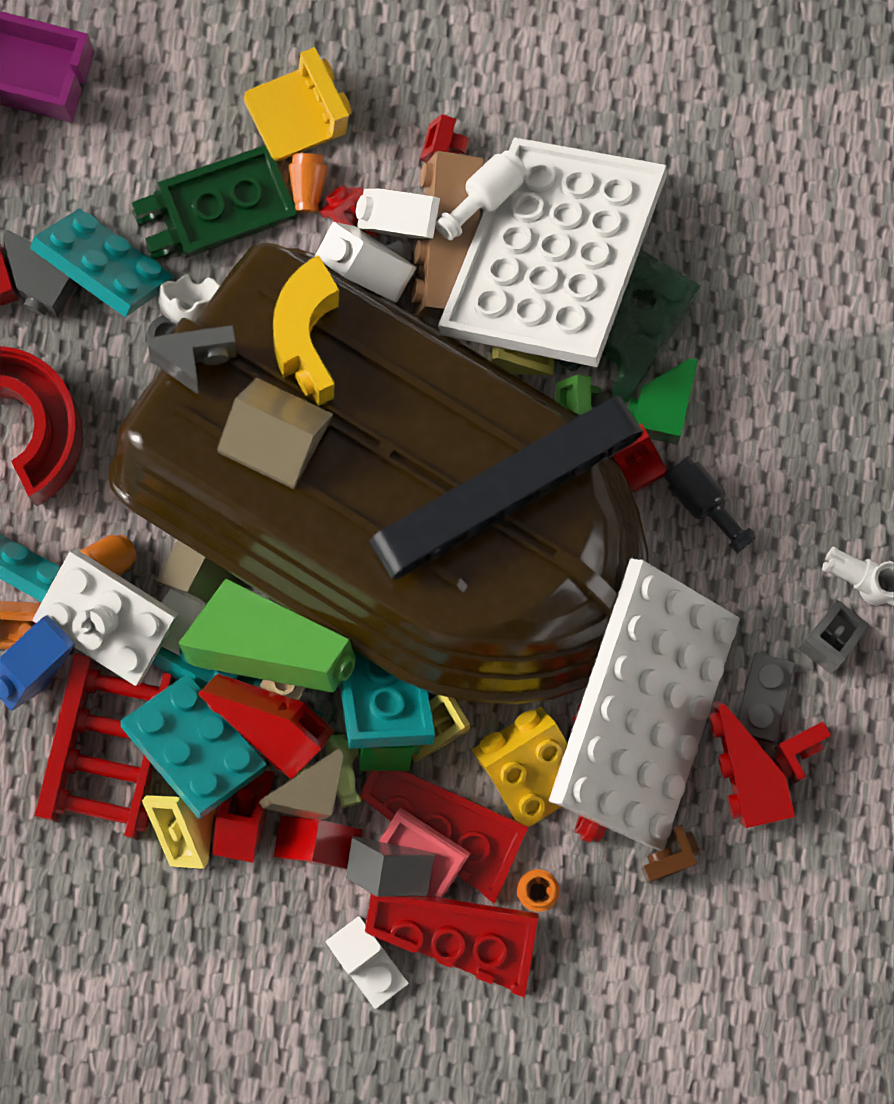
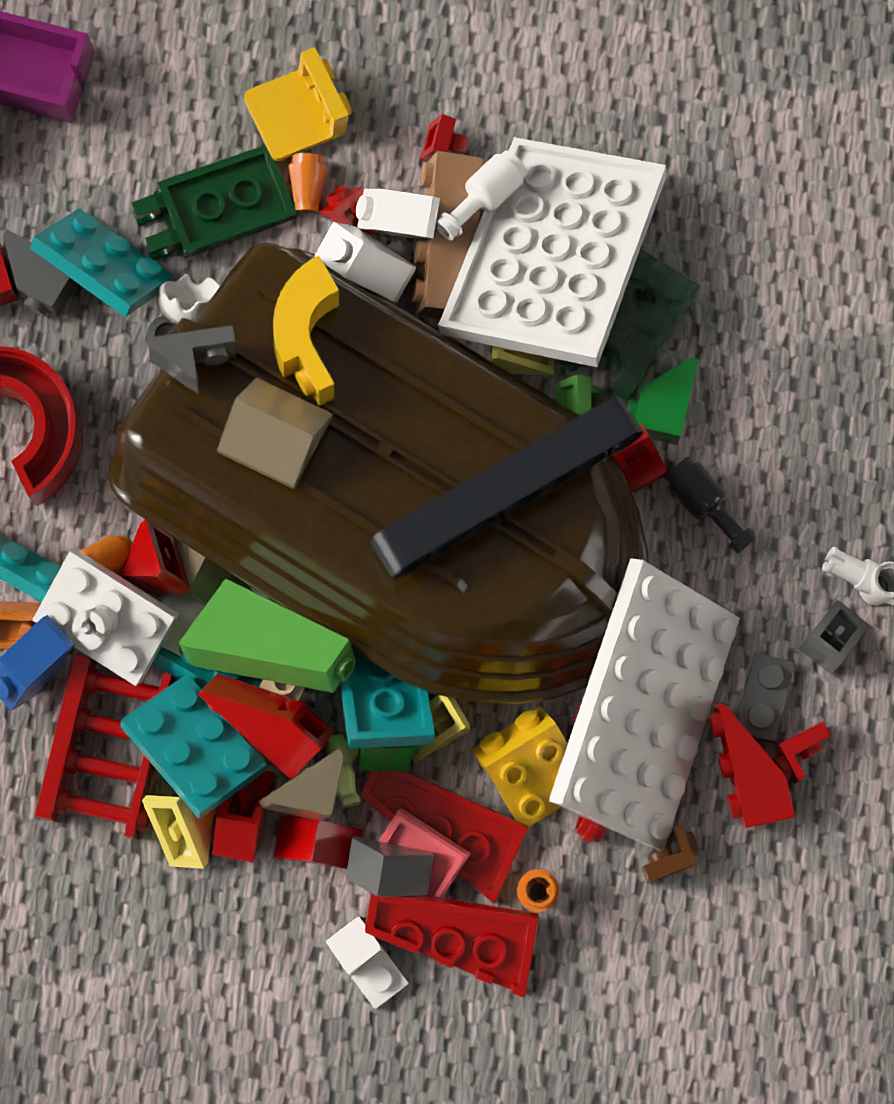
(155, 562): none -> red slope

